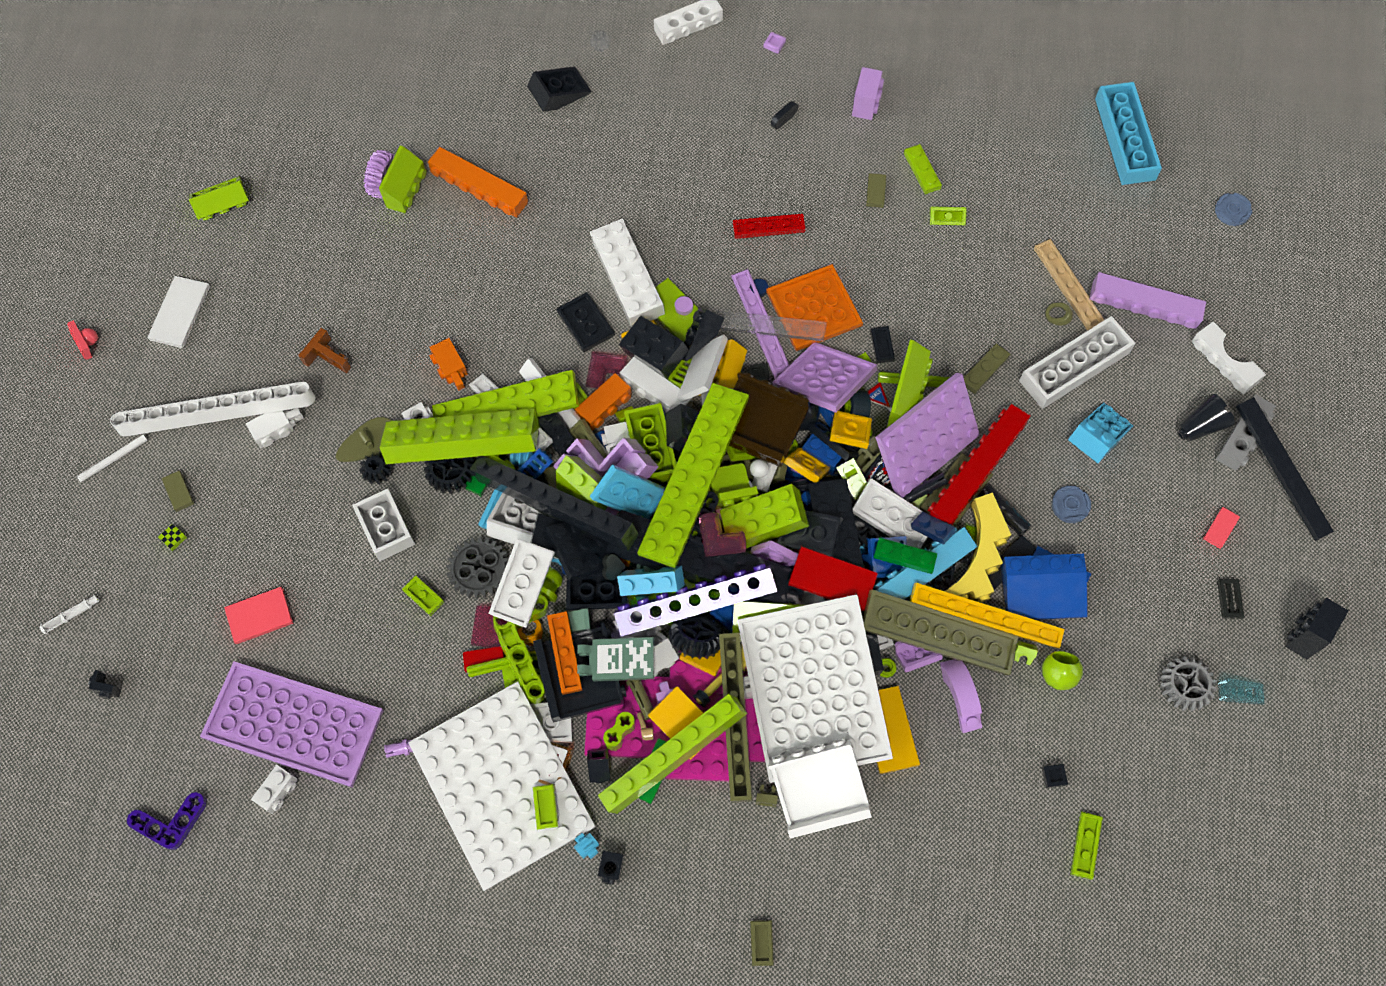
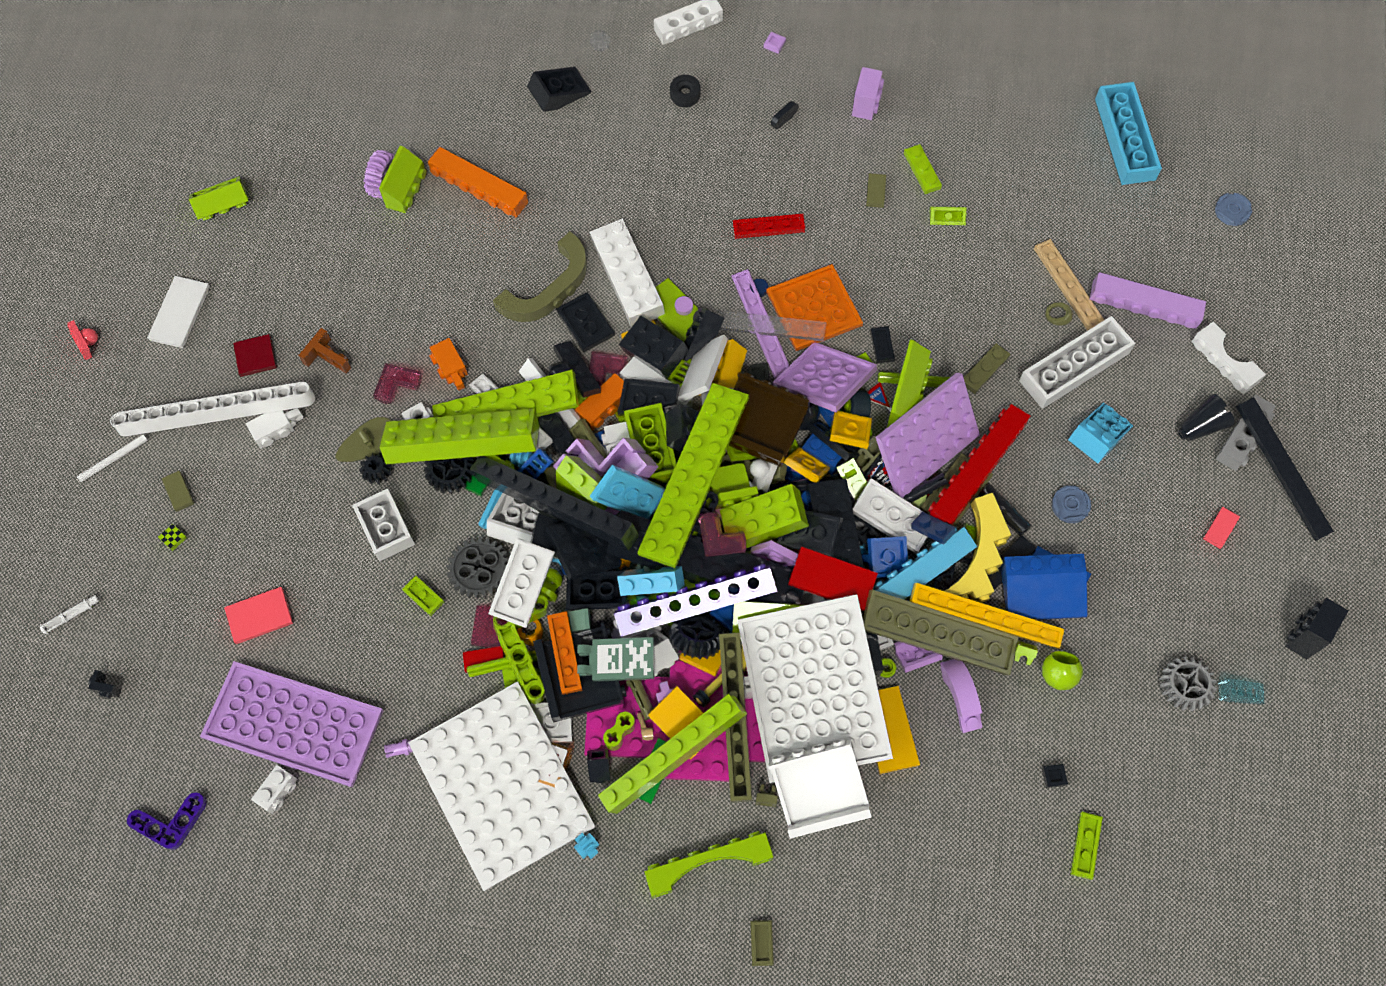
(254, 355): none -> dark red tile
(391, 378): none -> clear pink brick
(545, 807): lime tile -> none
(553, 296): none -> olive arch
(572, 360): none -> black plate
(607, 858): black brick -> none
(612, 566): pearl dark grey tile -> none
(645, 393): none -> black wing
(681, 82): none -> black tyre
(753, 849): none -> lime arch
(905, 555): green plate -> none
(1223, 602): pearl dark grey tile -> none

